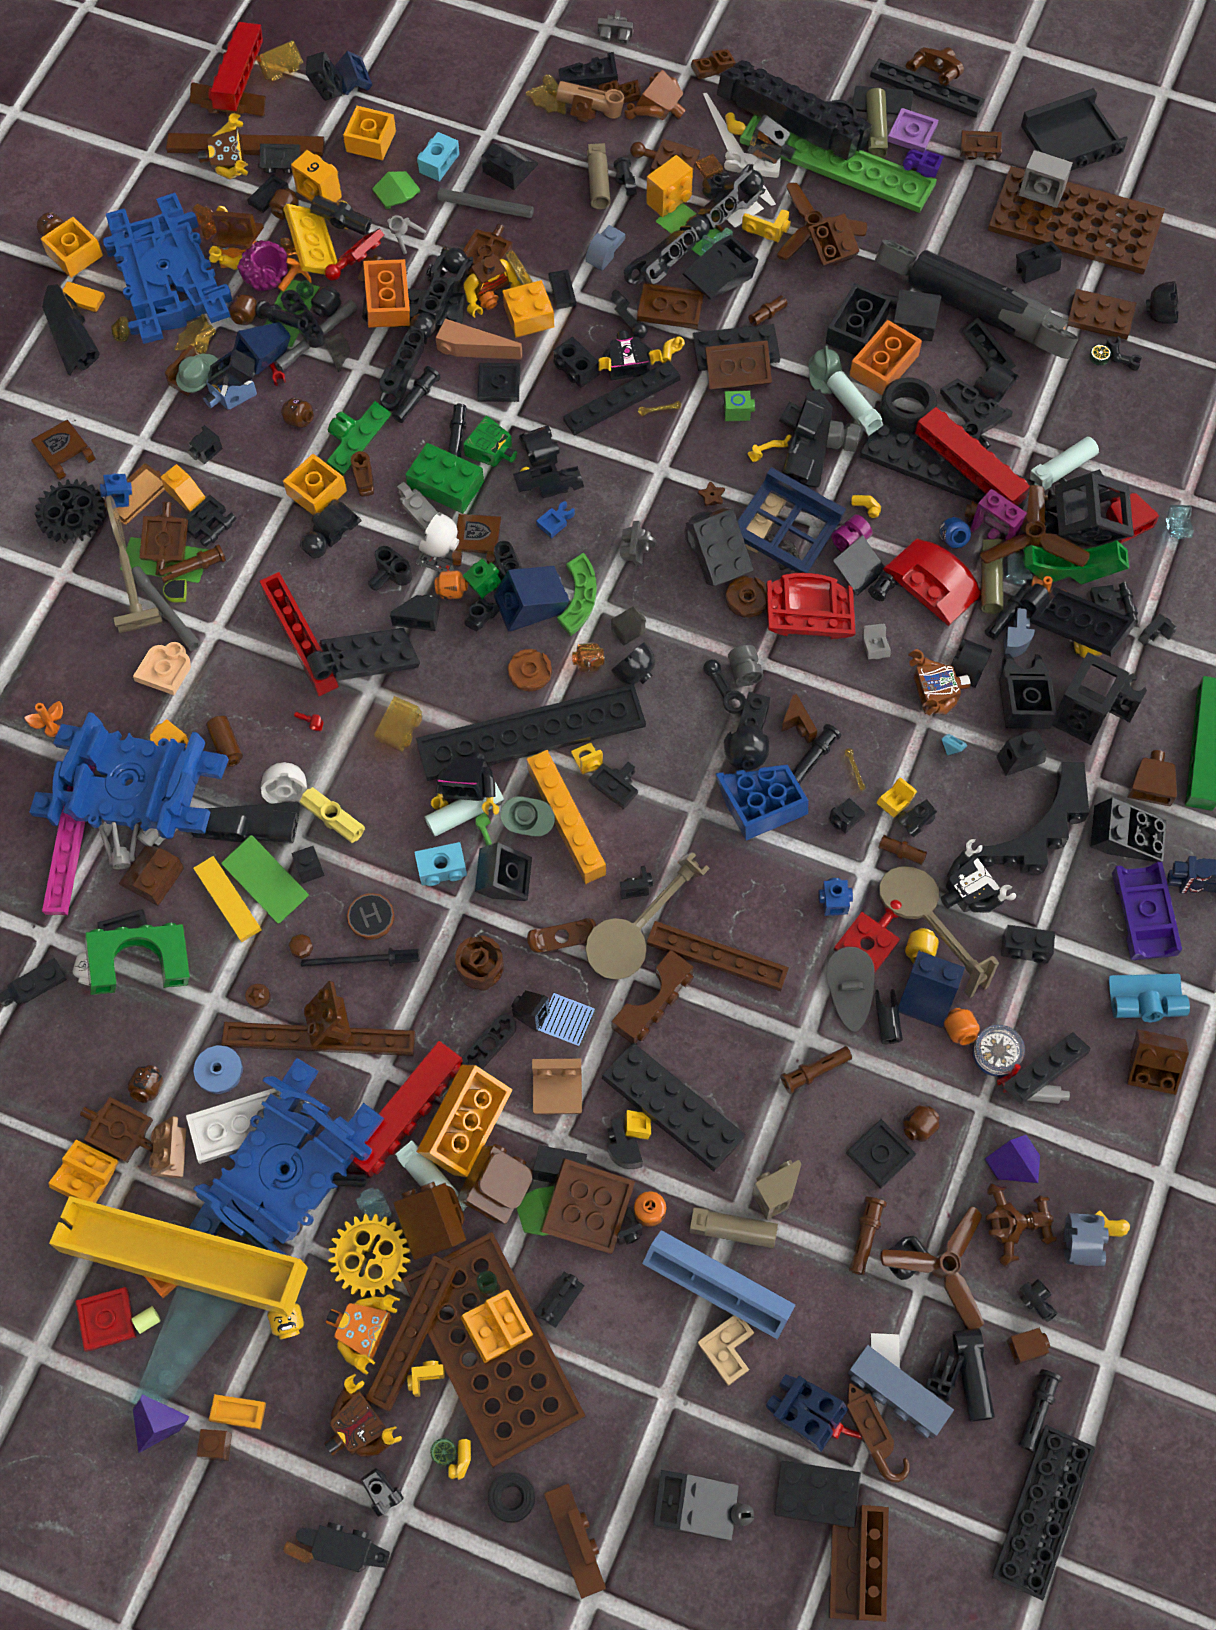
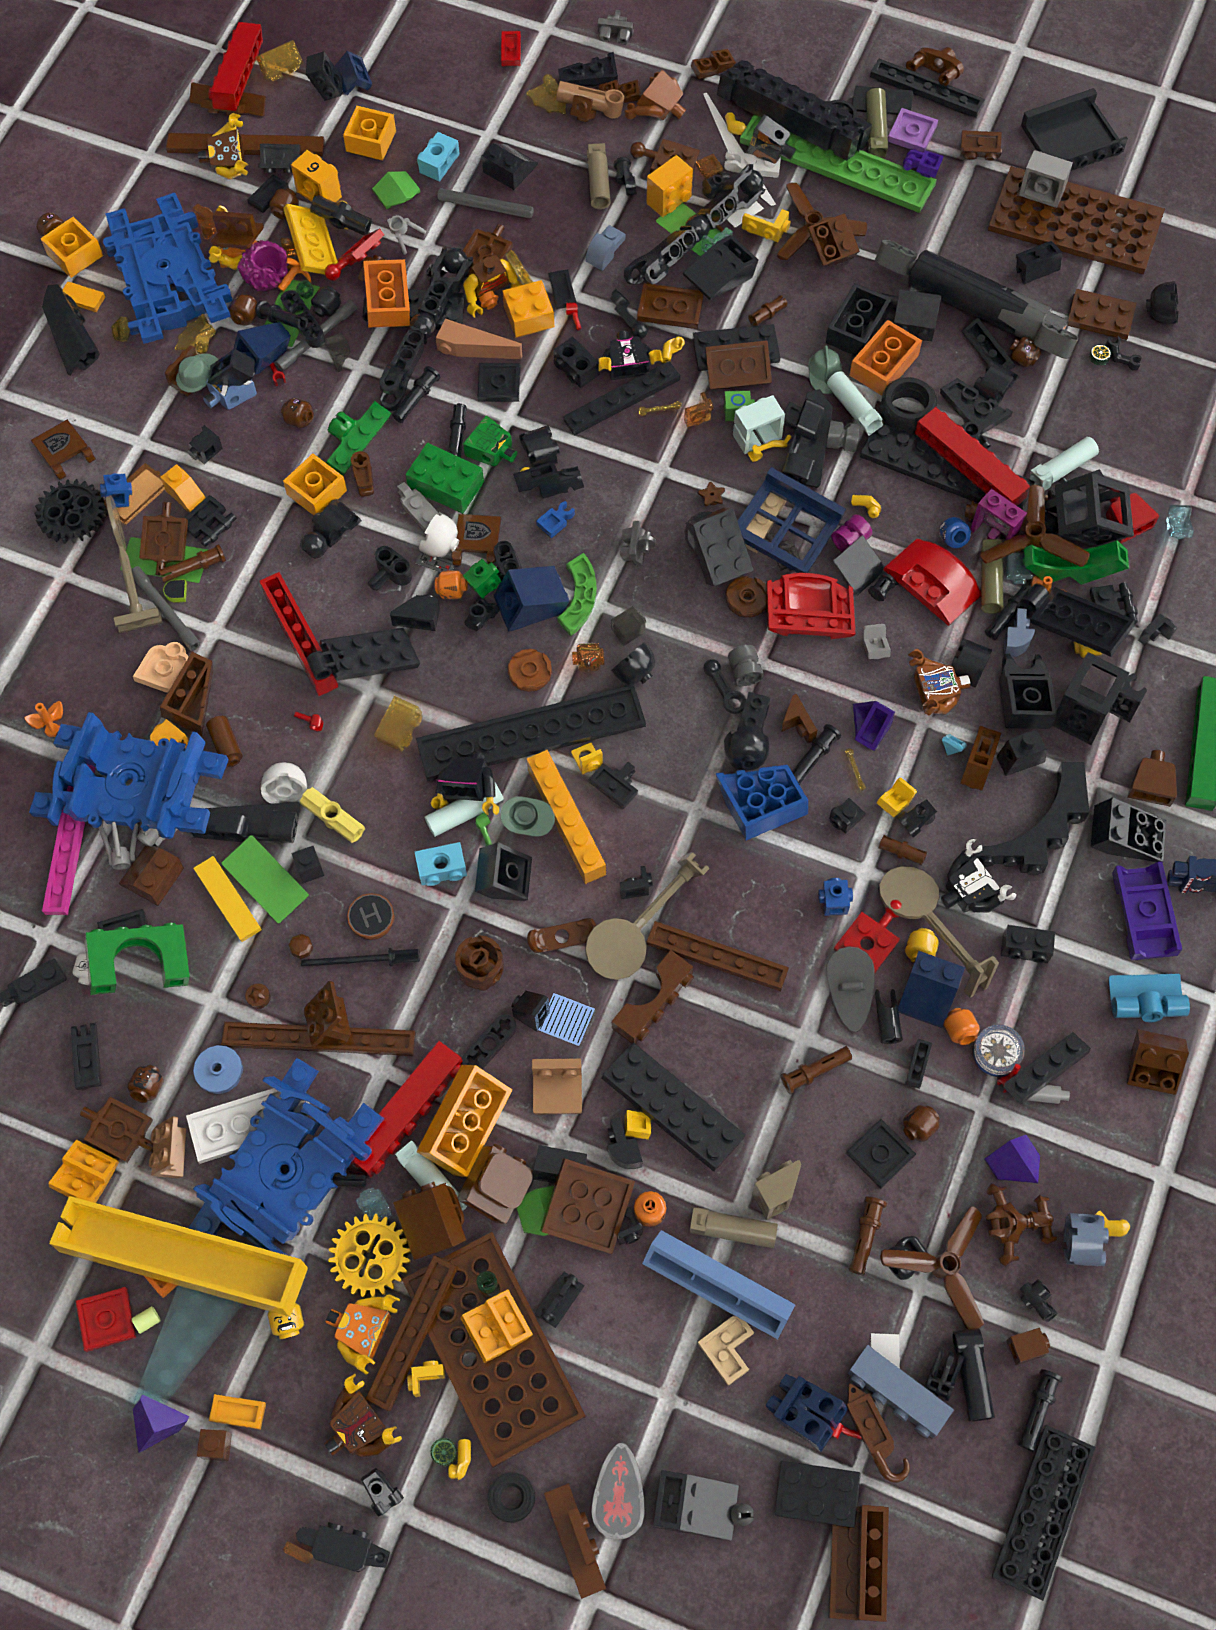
(86, 1057): none -> black hinge
(189, 694): none -> reddish brown wedge
(511, 48): none -> red plate
(572, 309): none -> red hand
(618, 1495): none -> shield
(698, 413): none -> clear orange bracket
(764, 417): none -> light aqua piece
(871, 722): none -> dark purple slope
(918, 1063): none -> black piece
(981, 758): none -> reddish brown slope
(1025, 351): none -> reddish brown head

